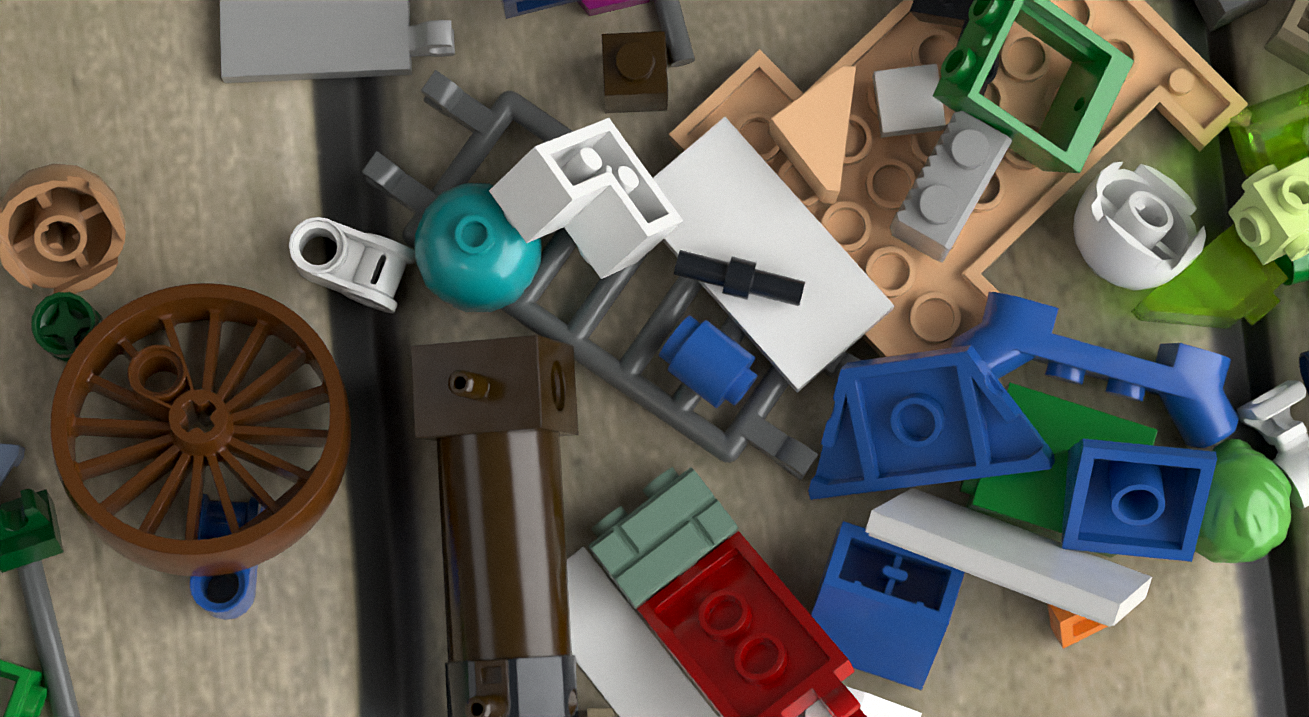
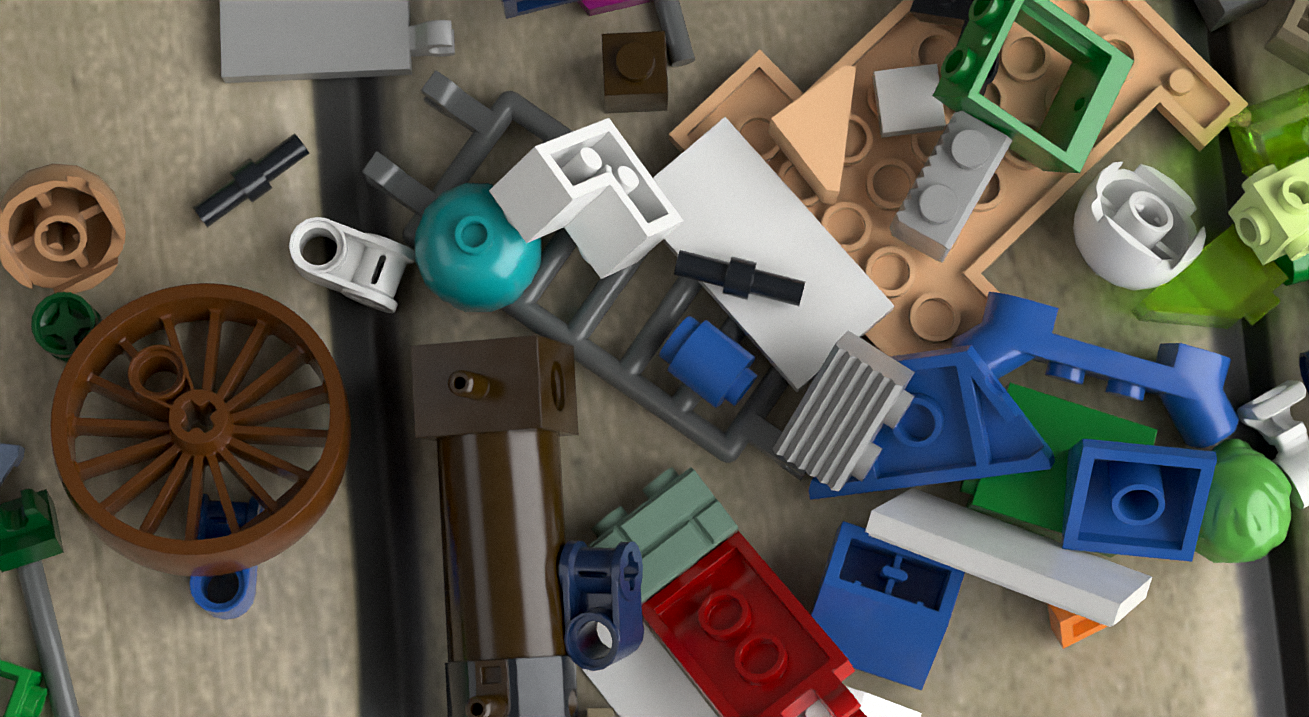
(251, 180): none -> black bar
(605, 589): none -> dark blue piece
(844, 412): none -> light grey brick

